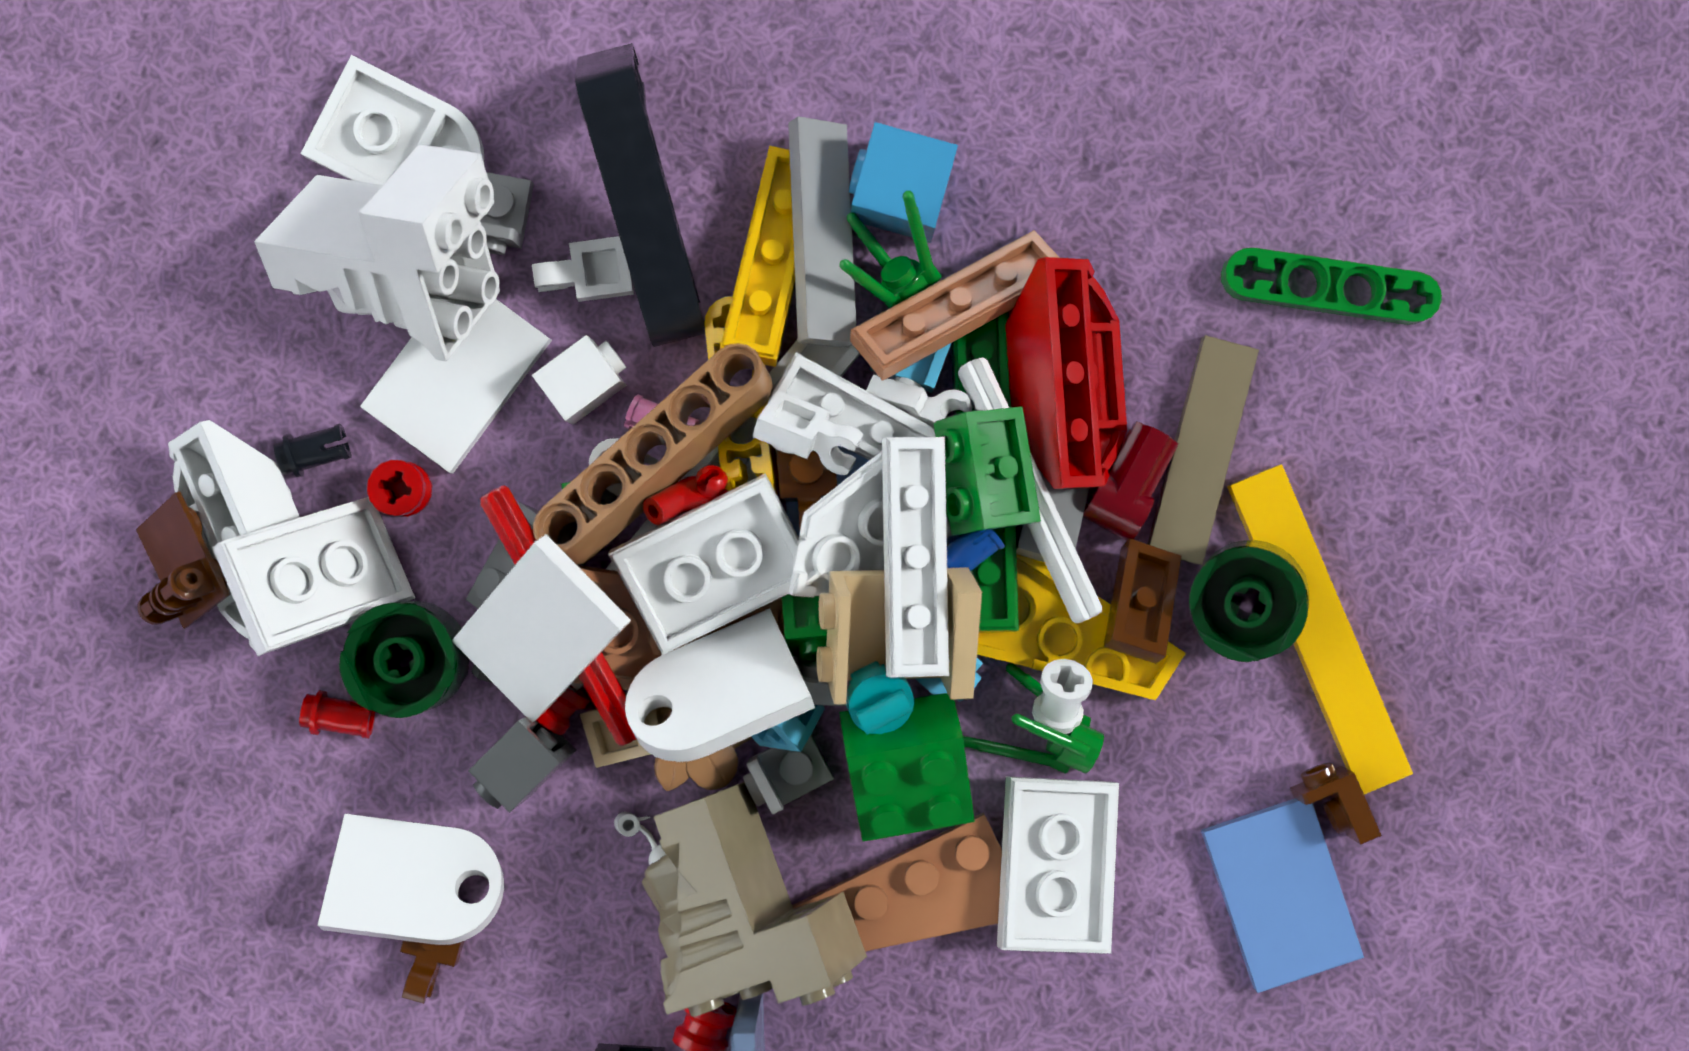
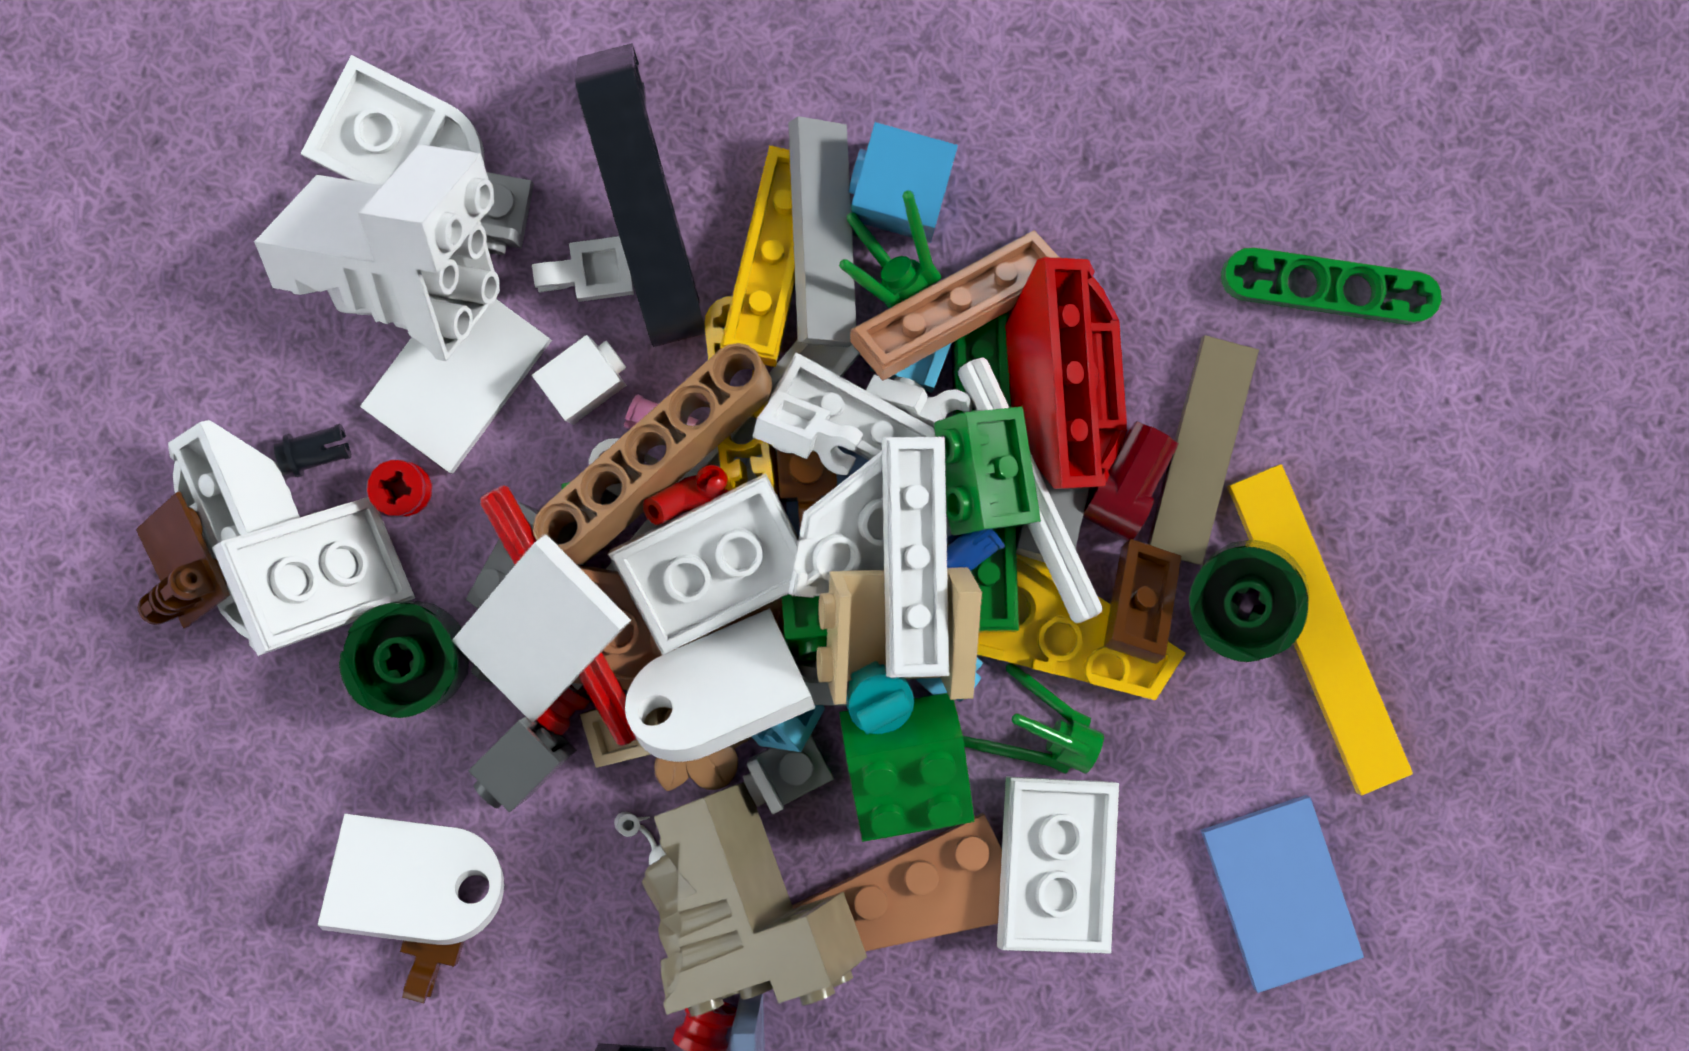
(335, 715): red pin -> none
(1064, 688): white bush -> none
(1348, 806): reddish brown bracket -> none

